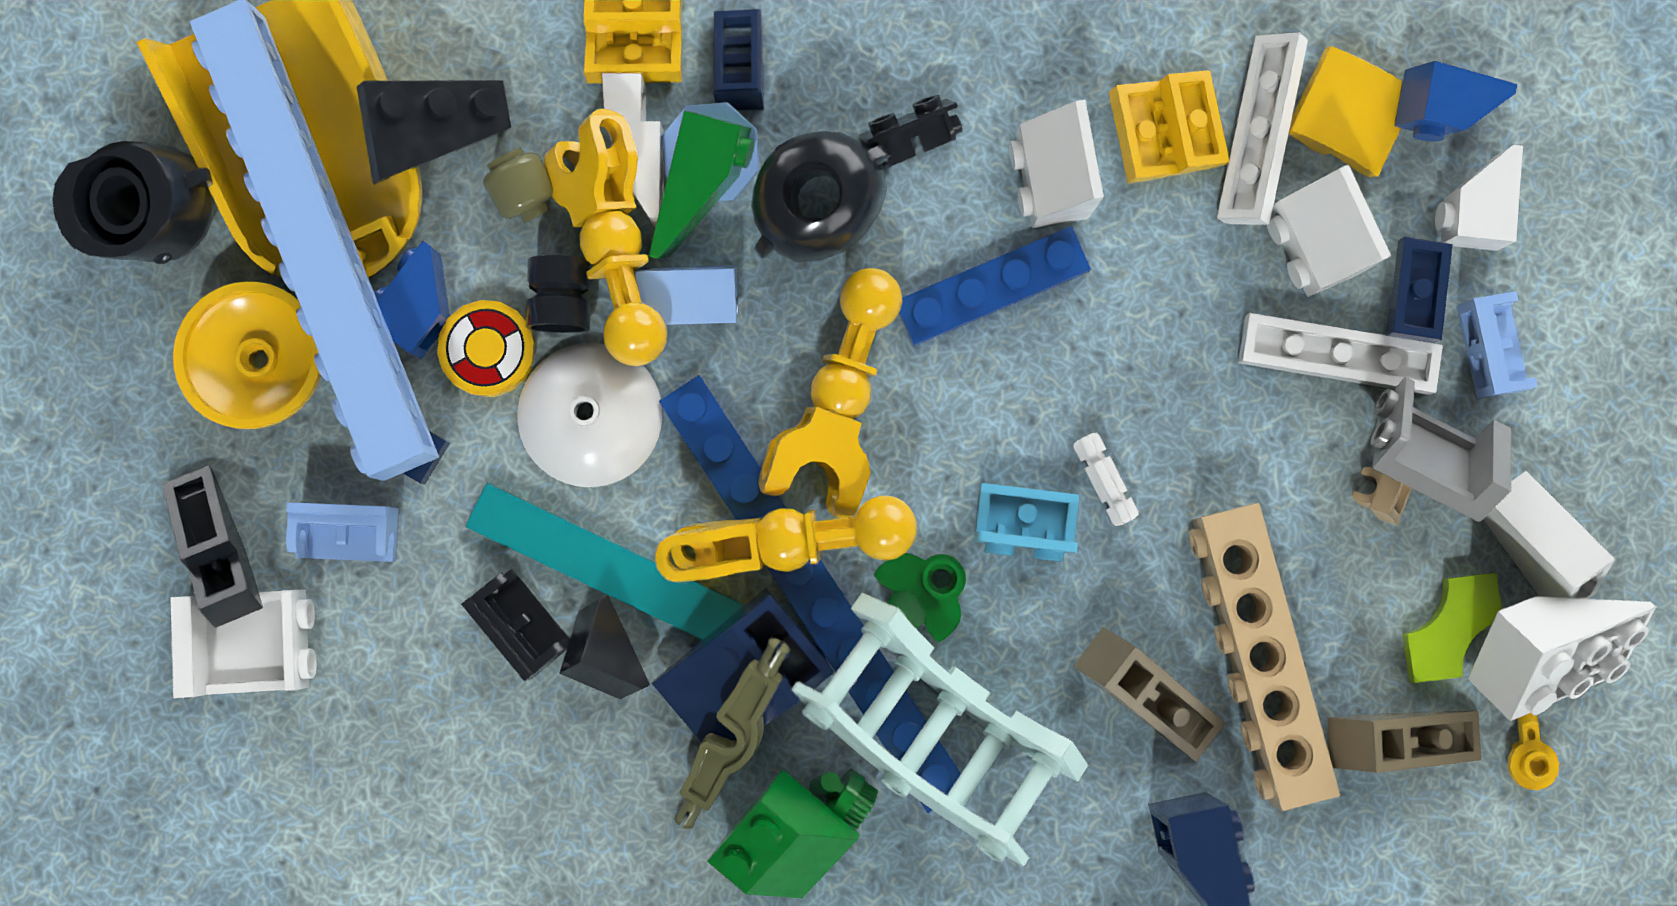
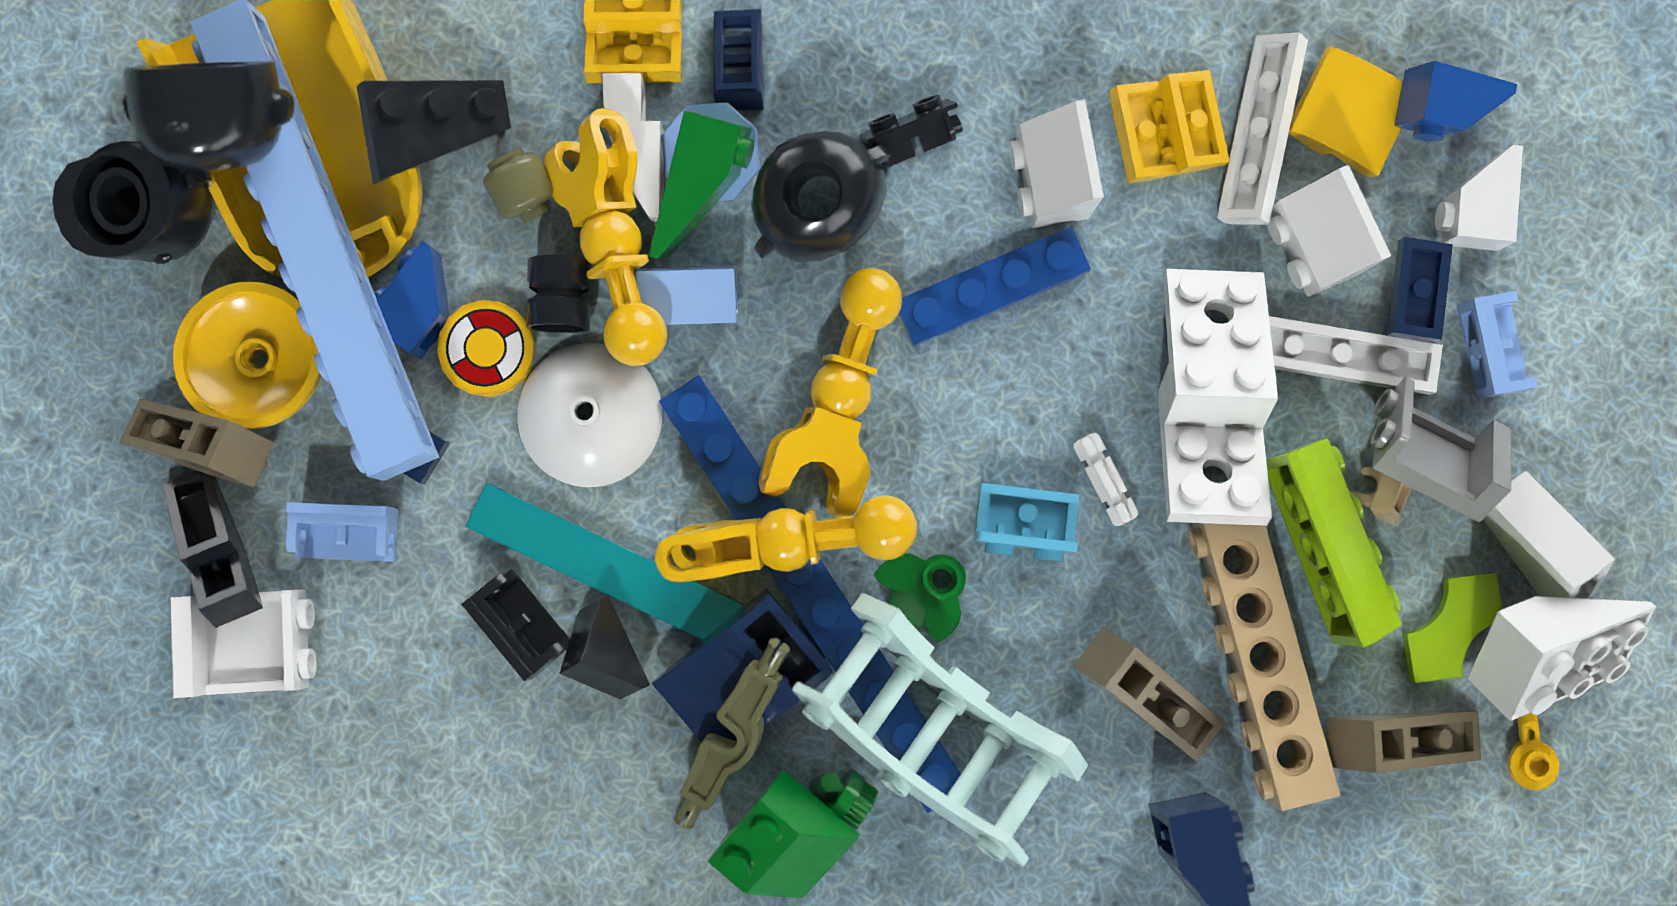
(198, 442): none -> dark tan slope
(206, 112): none -> black piece
(1216, 397): none -> white bracket
(1333, 544): none -> lime slope

